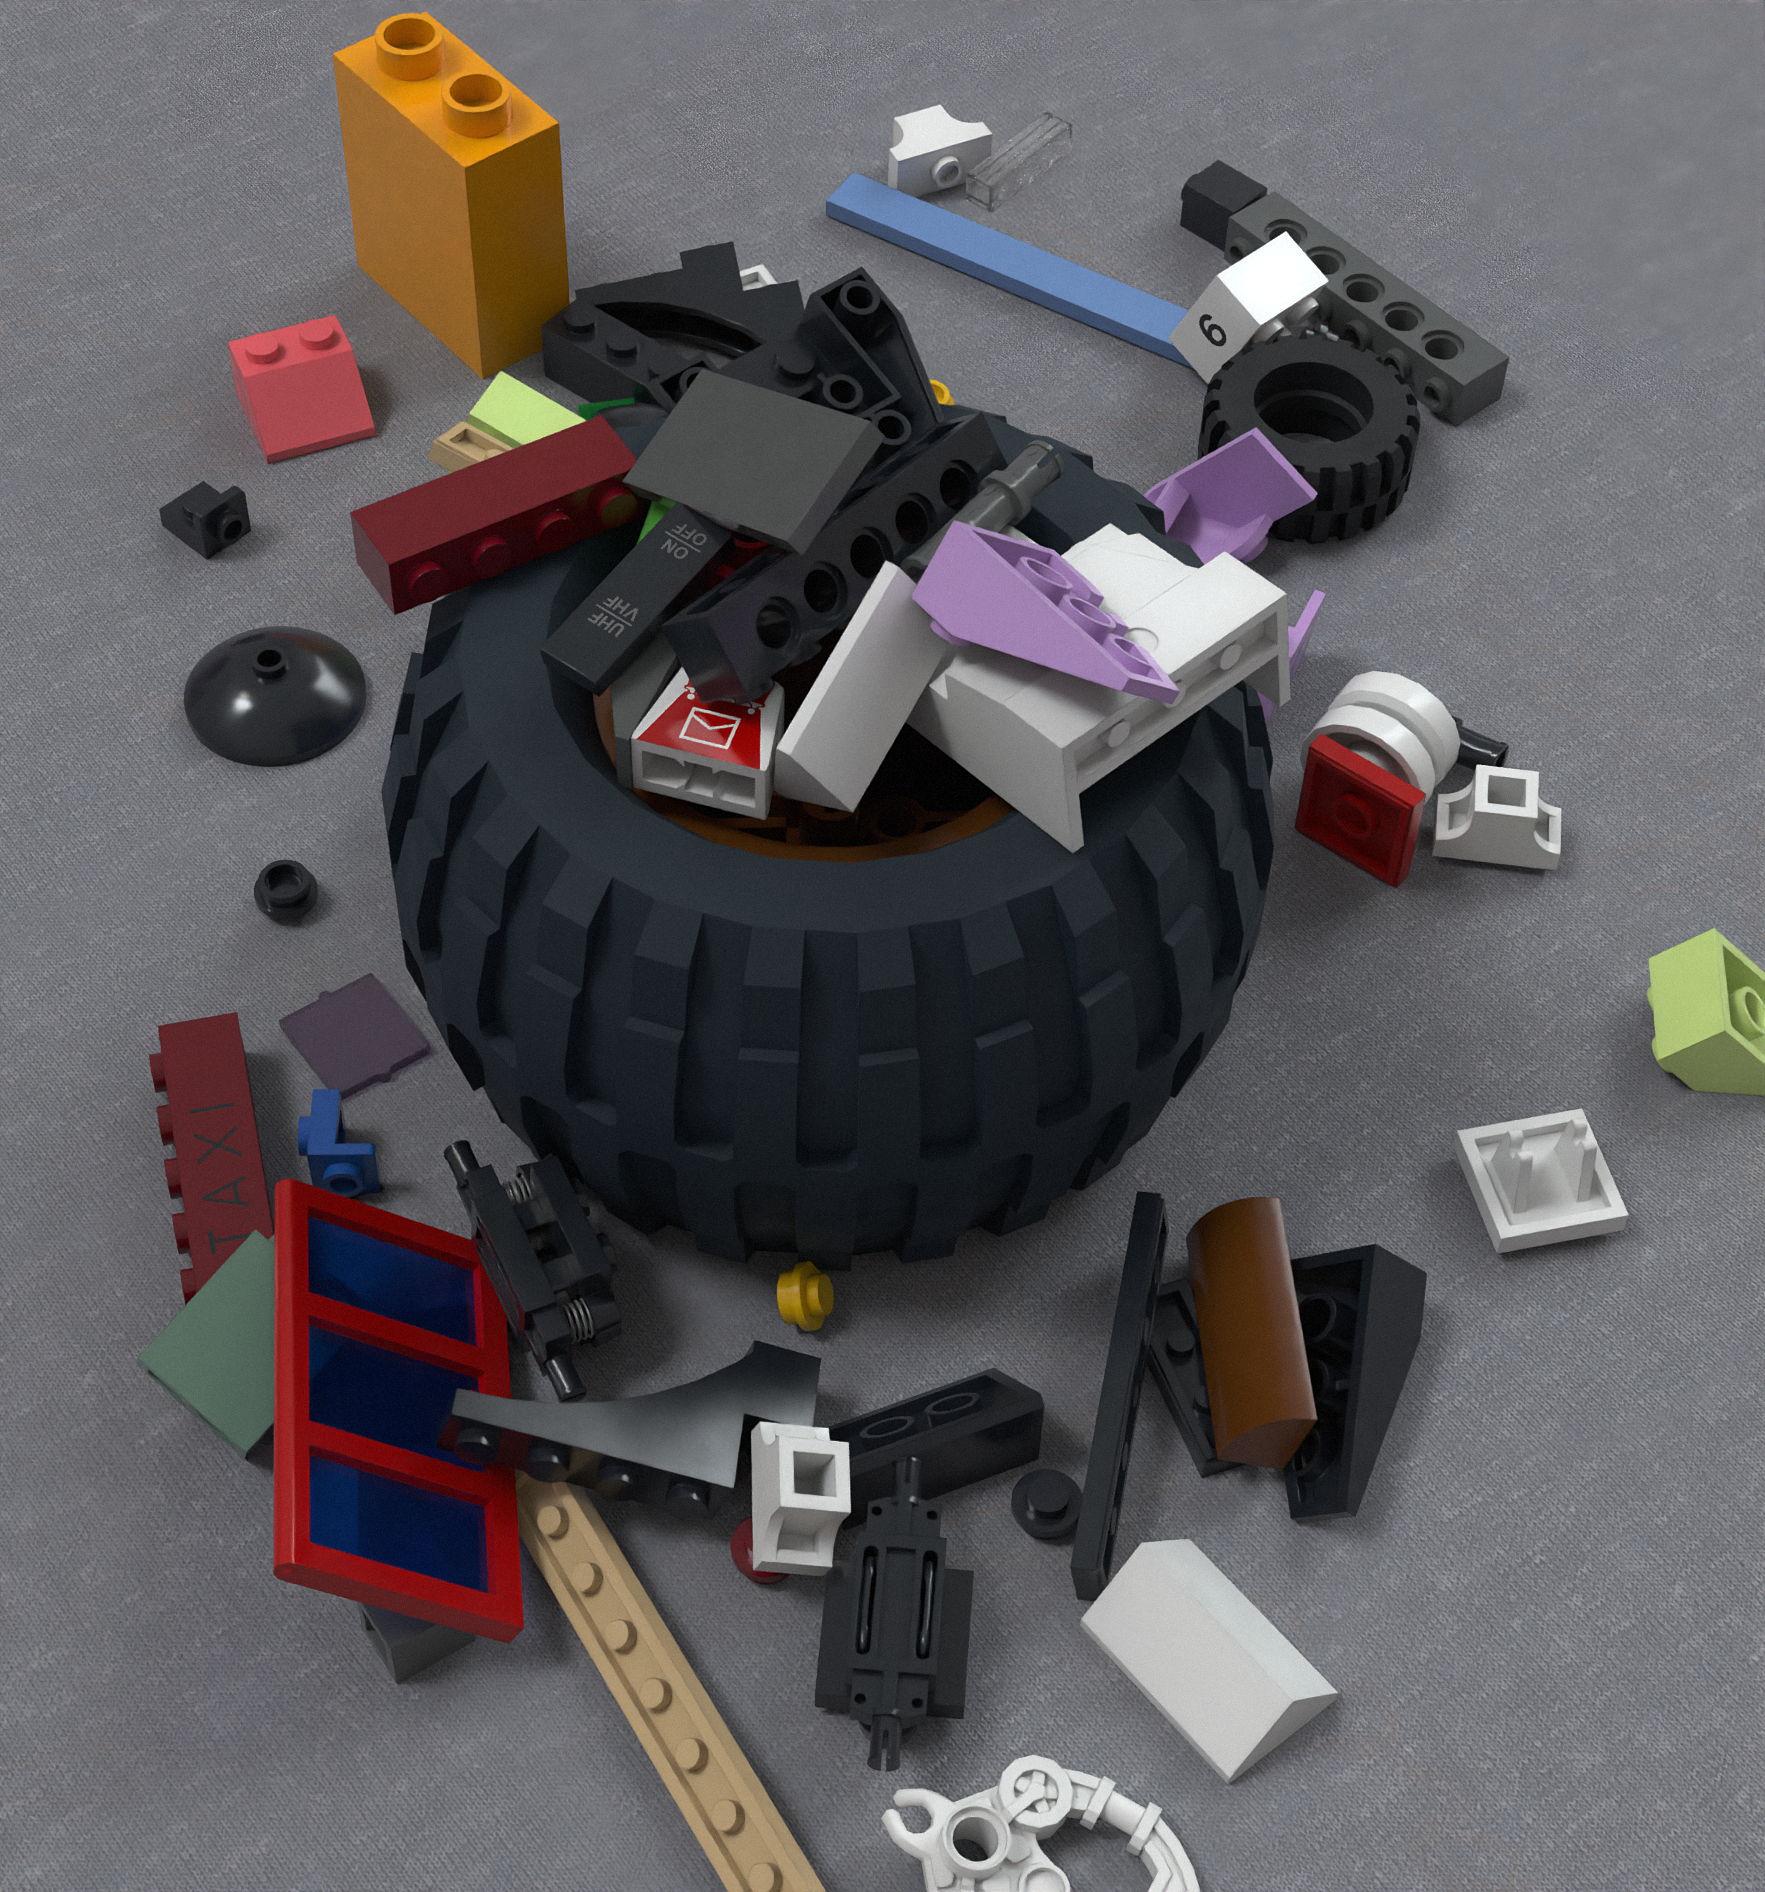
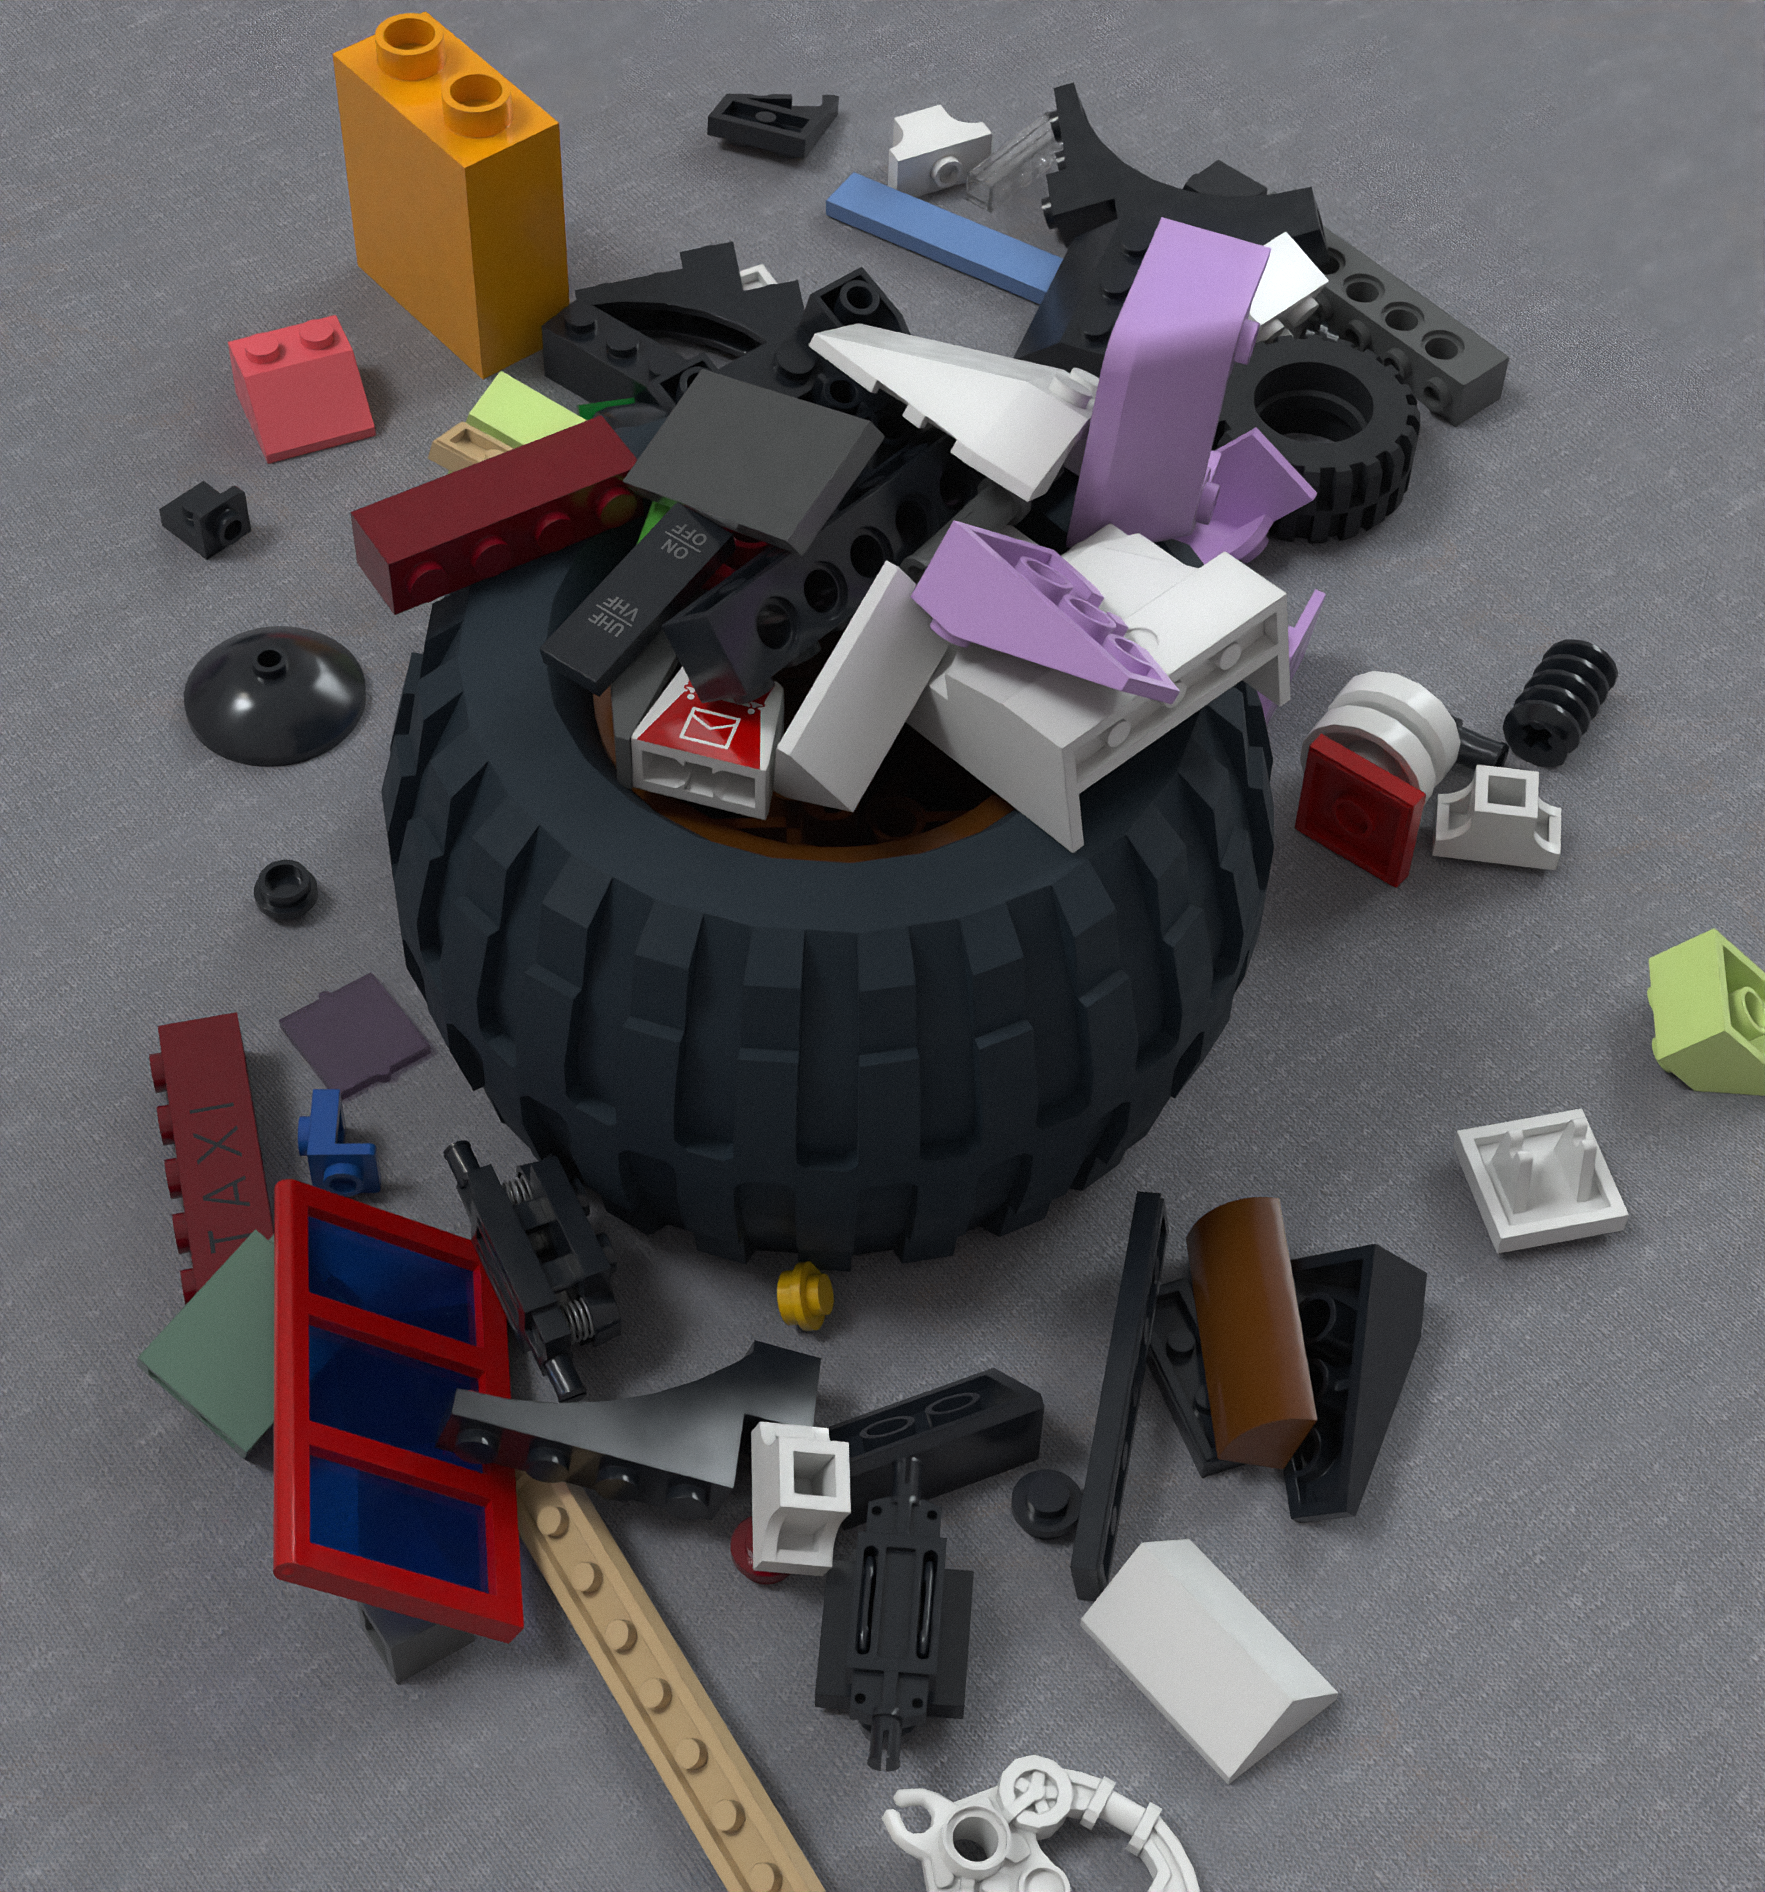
(772, 122): none -> black wing
(1006, 413): none -> white wedge
(1086, 297): none -> black slope
(1100, 188): none -> black arch
(1165, 385): none -> lavender windscreen
(1559, 702): none -> black piece

